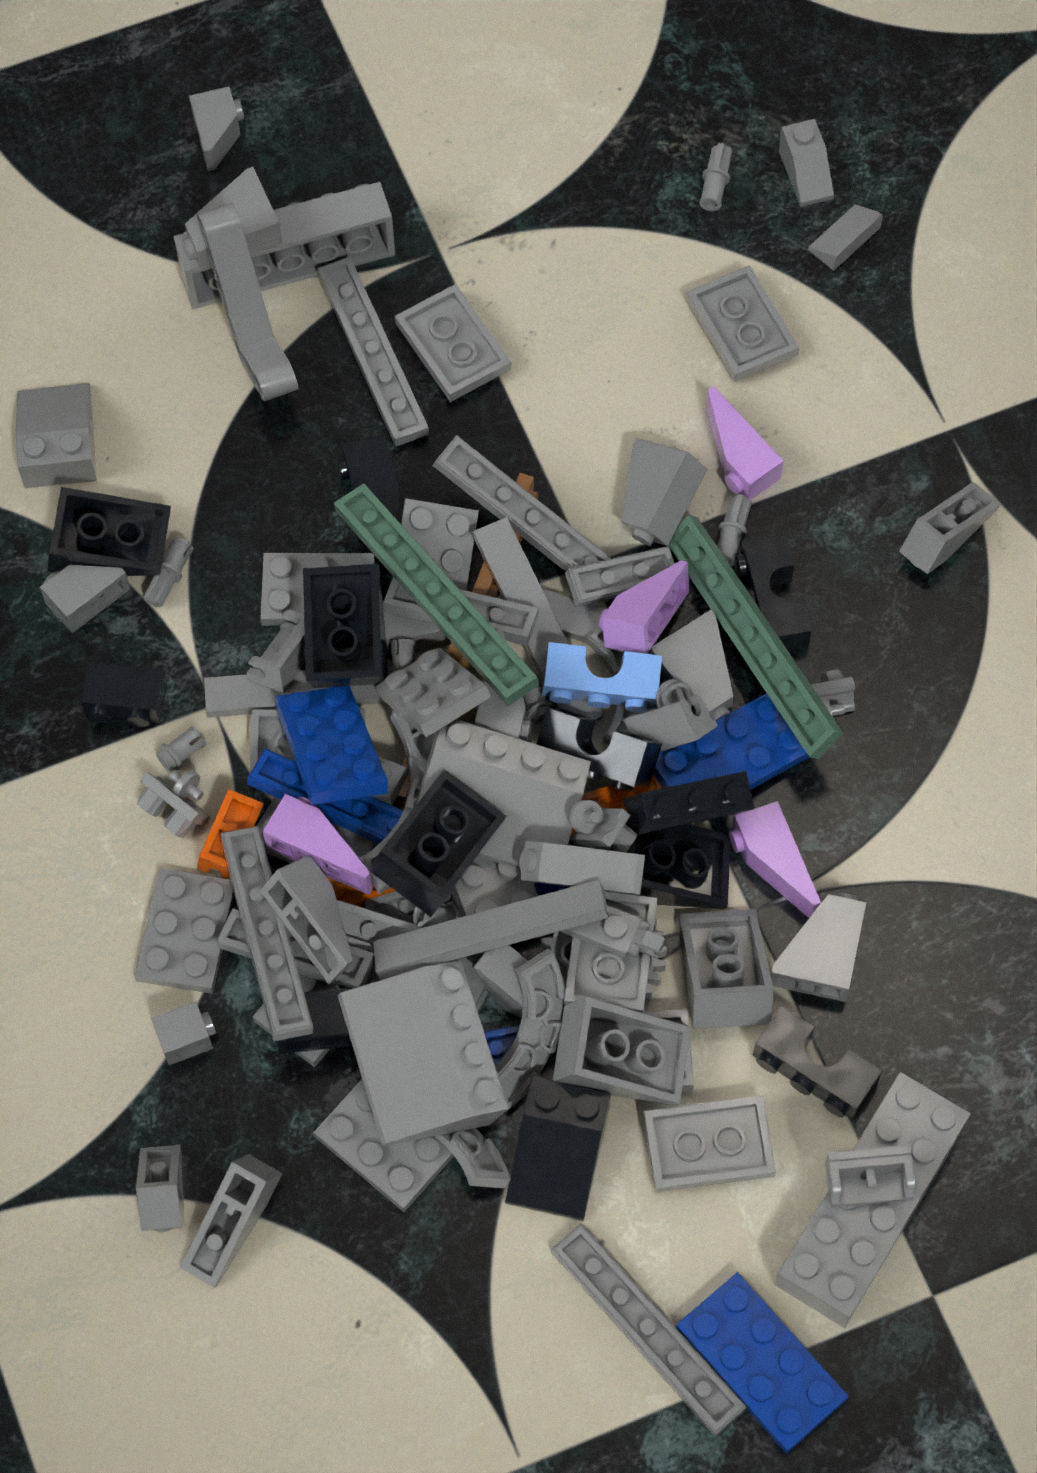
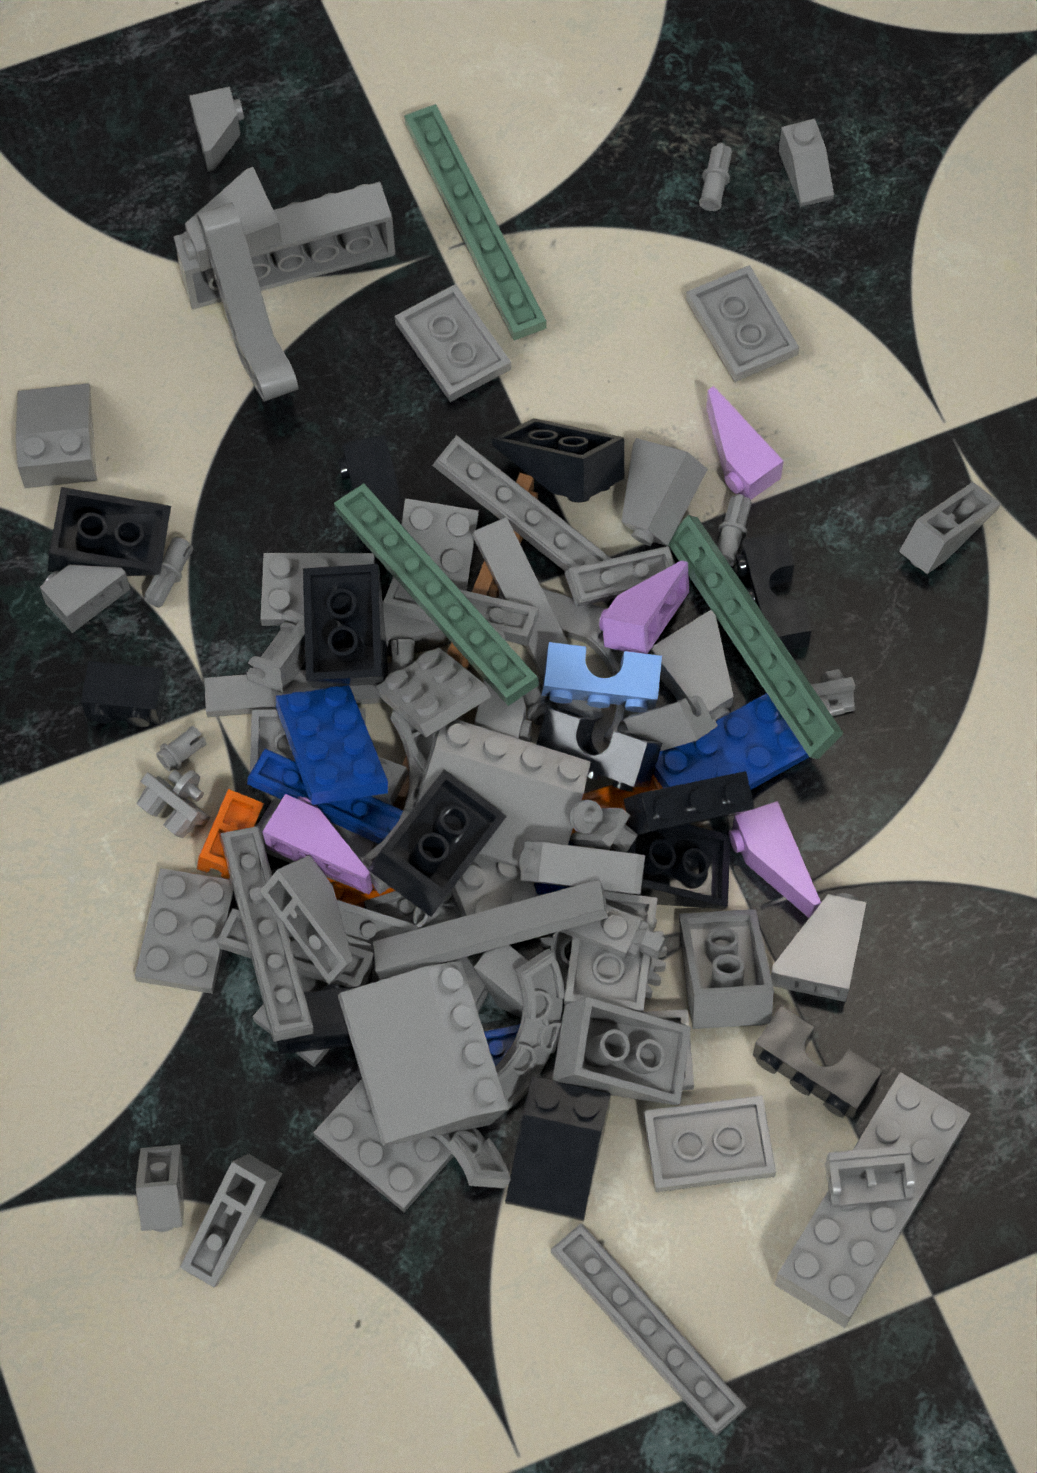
(184, 1032): light grey brick -> none
(373, 351): light grey plate -> none
(475, 222): none -> sand green plate
(565, 457): none -> black slope
(673, 691): light grey plate -> none
(762, 1362): blue plate -> none
(846, 235): light grey slope -> none

